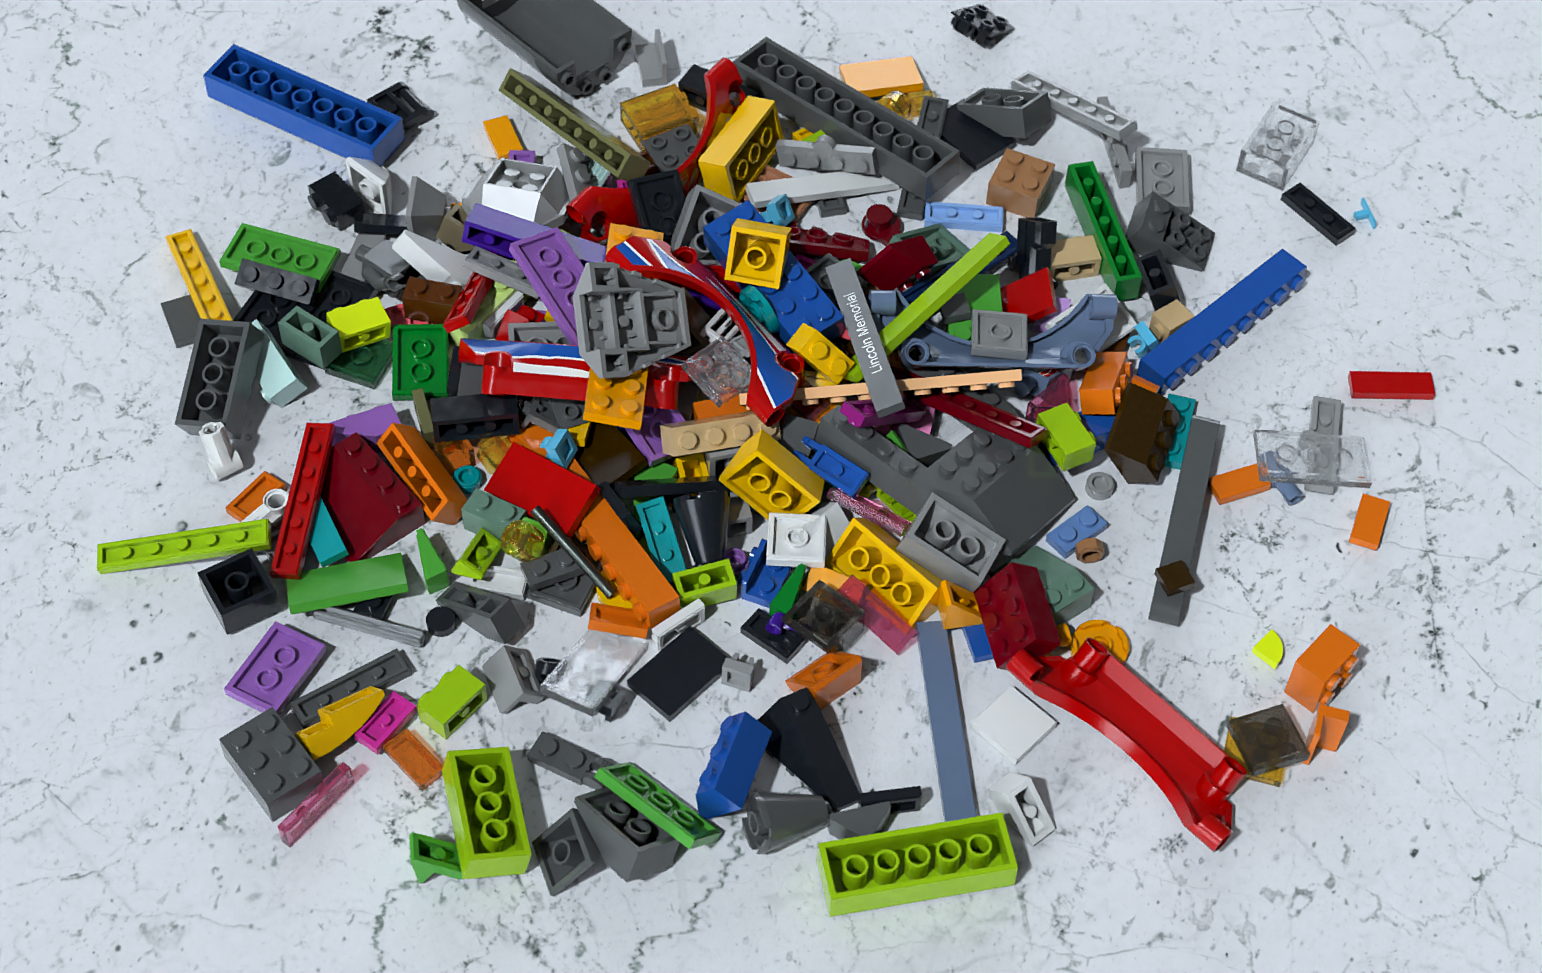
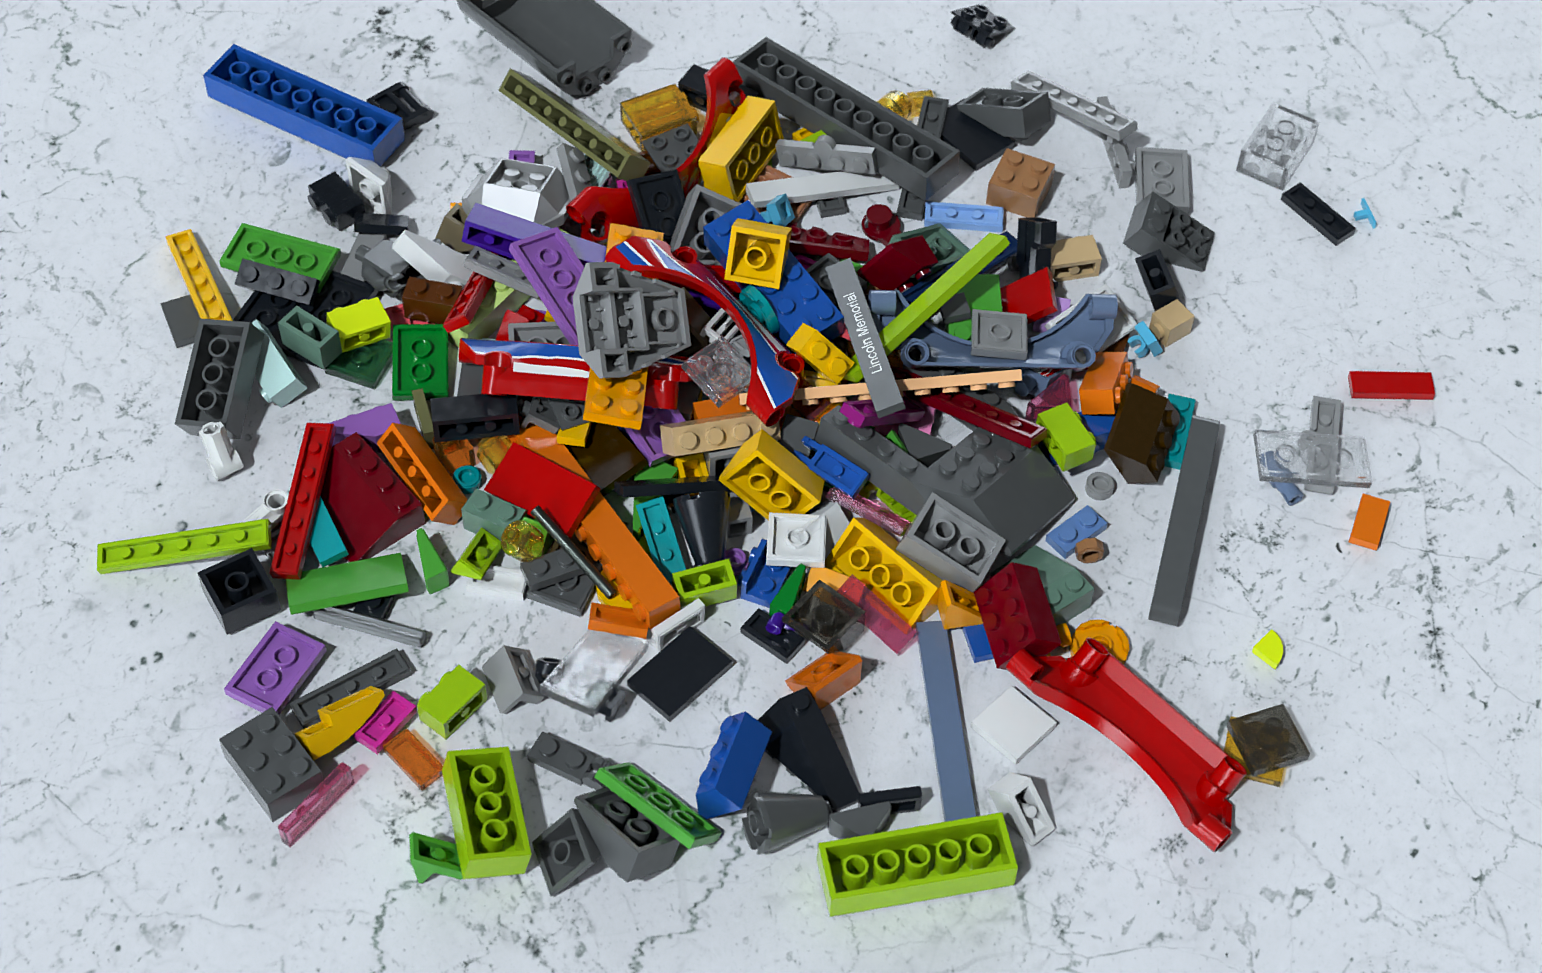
(253, 496): orange tile -> none
(425, 209): light grey slope -> none
(441, 621): black tile -> none
(454, 373): black tile -> none
(483, 611): dark grey slope -> none
(493, 323): white tile -> none
(501, 136): light orange tile -> none
(560, 447): medium azure tile -> none
(620, 508): black tile -> none
(652, 62): light grey panel -> none
(738, 674): light grey tile -> none
(882, 76): light orange tile -> none
(1099, 219): green brick -> none
(1174, 578): dark brown tile -> none
(1222, 321): blue brick -> none
(1237, 484): orange tile -> none
(1322, 669): orange brick -> none
(1326, 729): orange panel -> none

